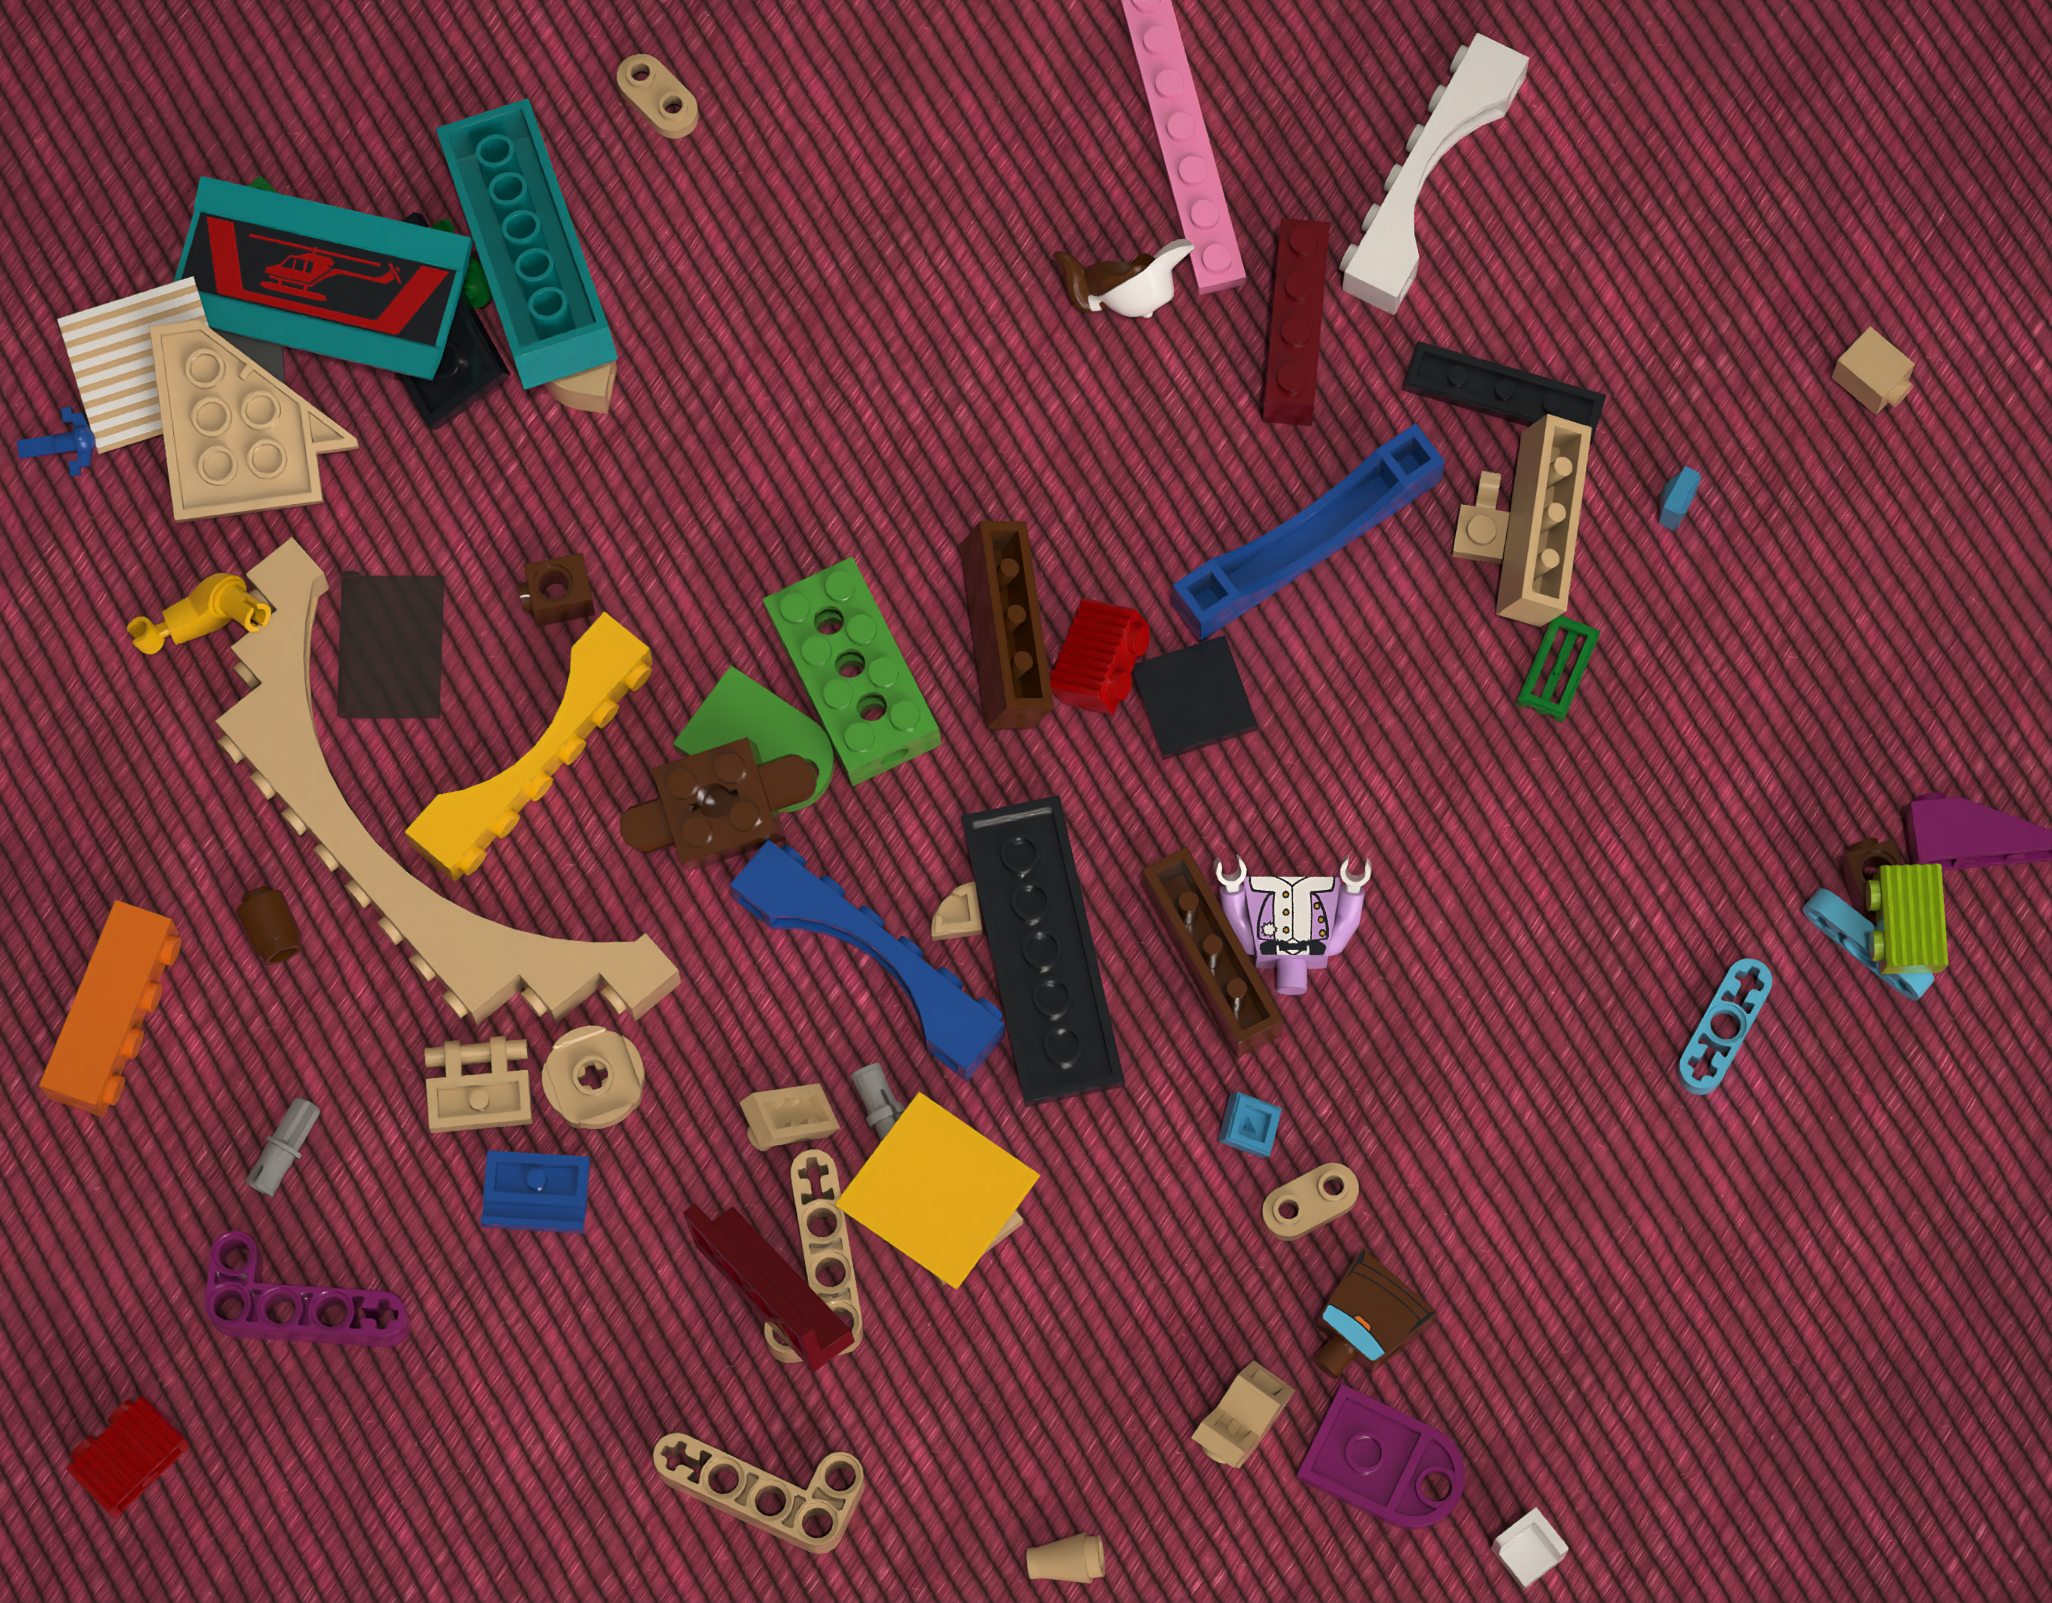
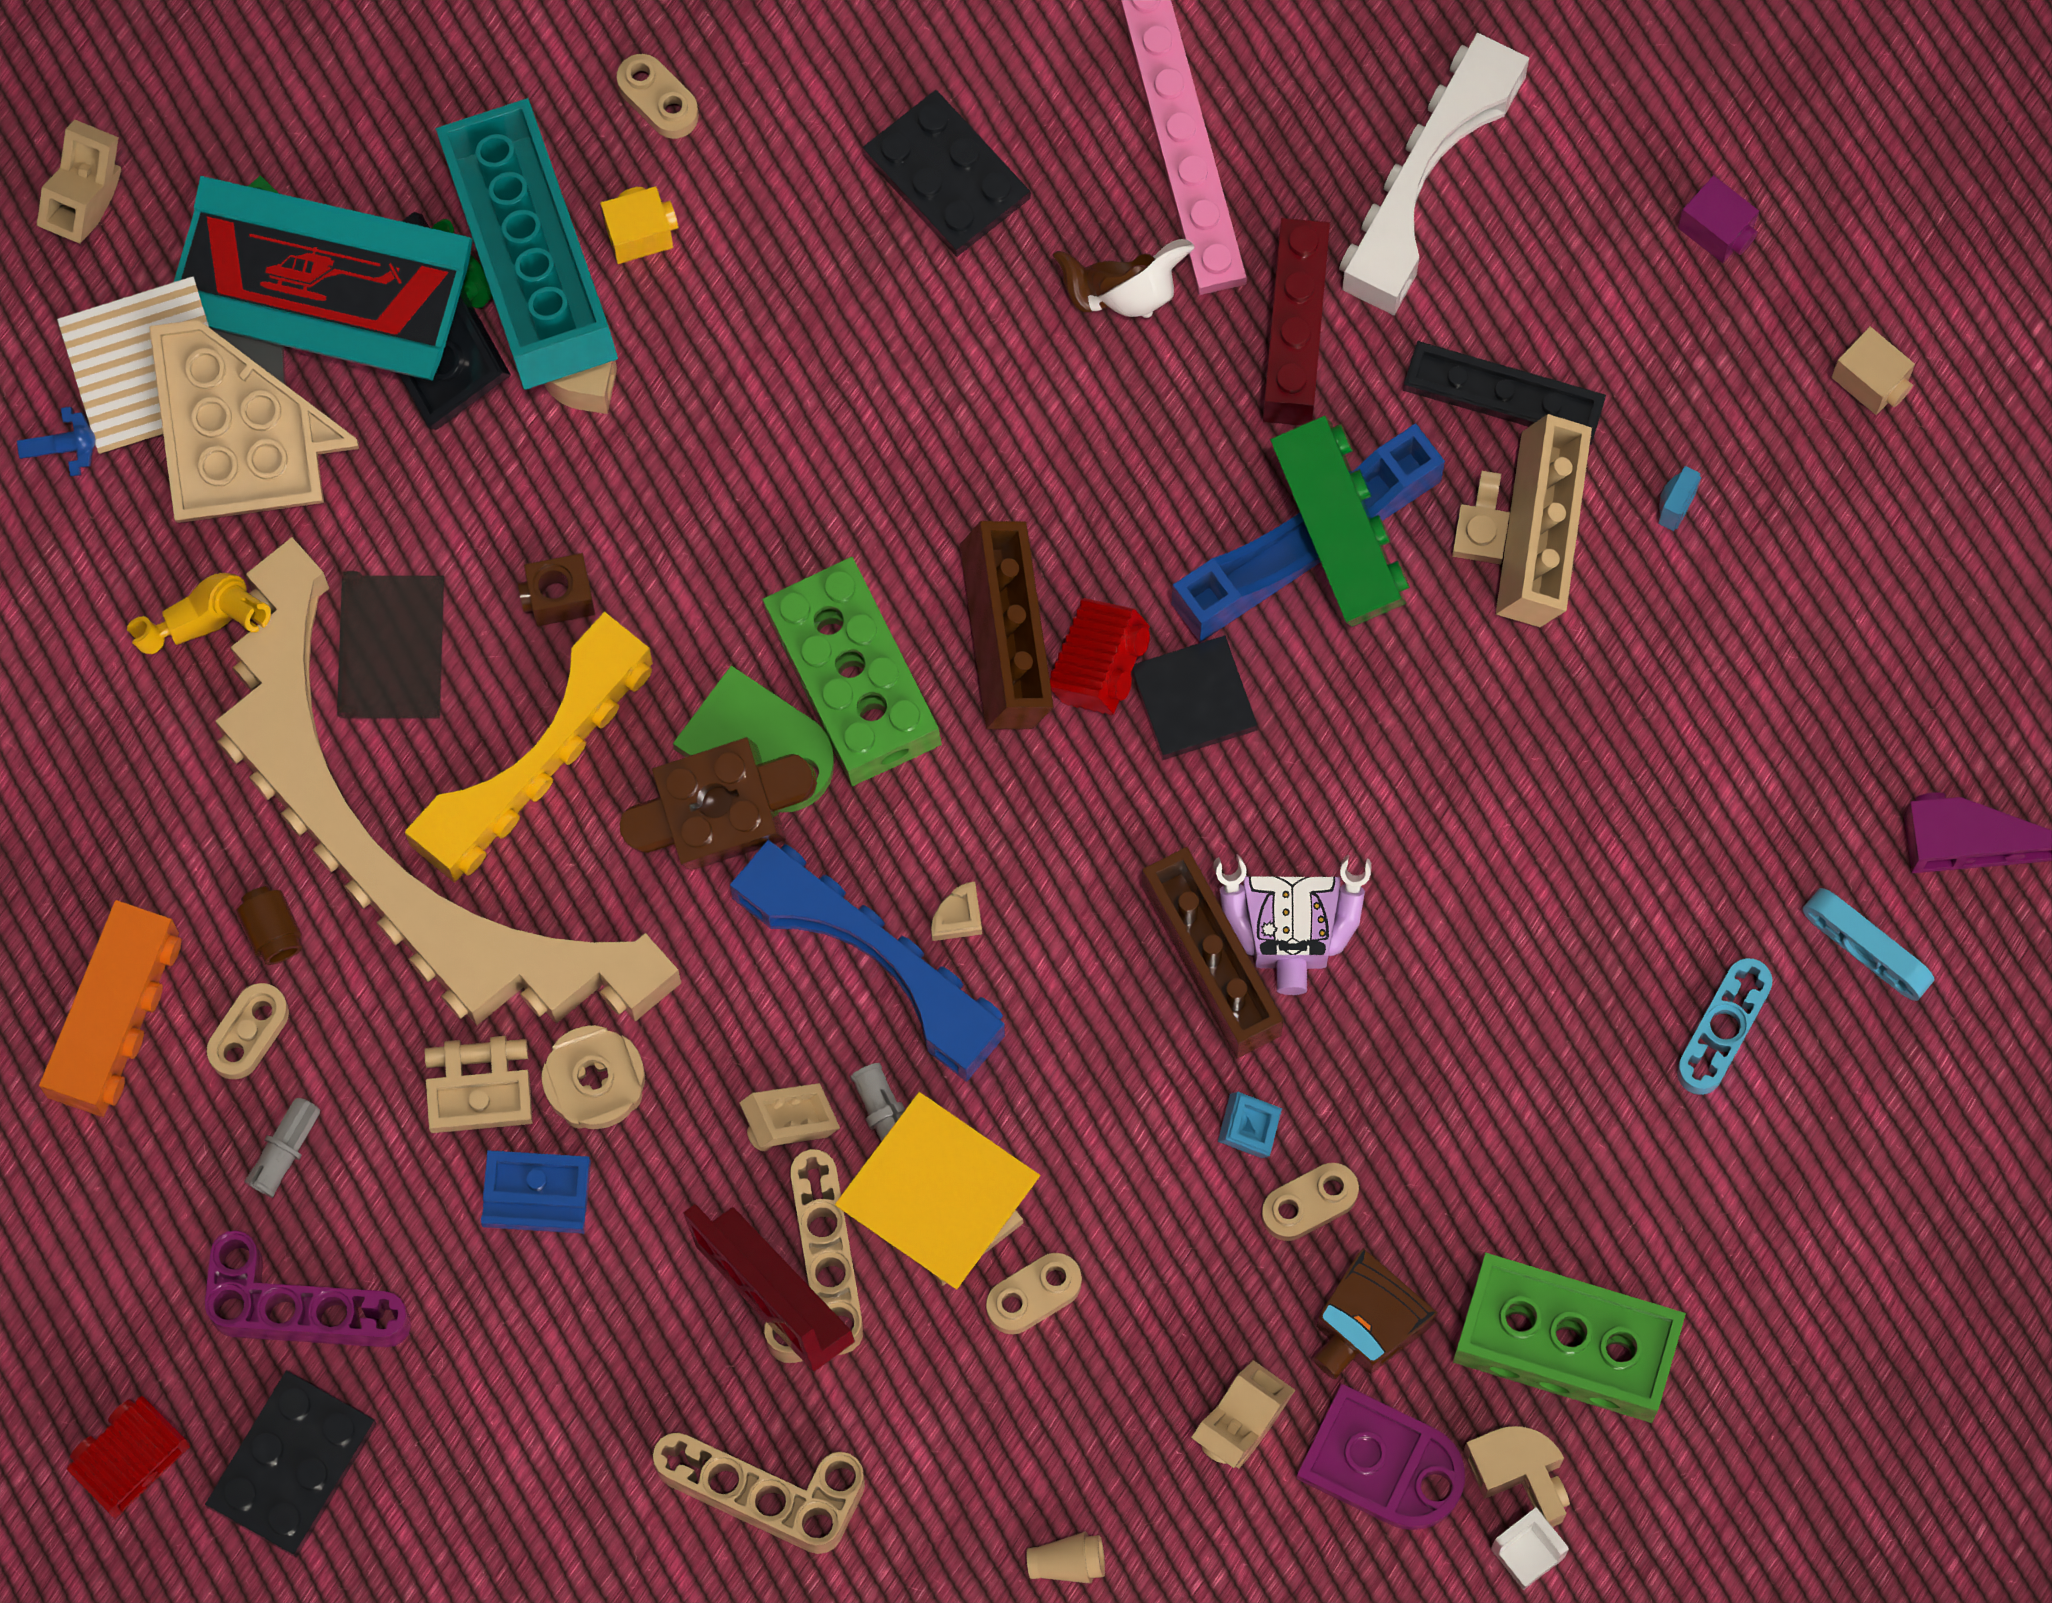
(83, 185): none -> tan brick
(246, 1032): none -> tan plate
(291, 1464): none -> black plate
(638, 223): none -> yellow brick
(946, 173): none -> black plate
(1035, 1293): none -> tan plate
(1042, 951): black plate -> none
(1339, 520): none -> green brick
(1515, 1458): none -> tan brick
(1543, 704): green tile -> none
(1592, 1312): none -> bright green brick
(1719, 220): none -> magenta brick
(1861, 856): reddish brown brick -> none
(1908, 919): lime brick -> none

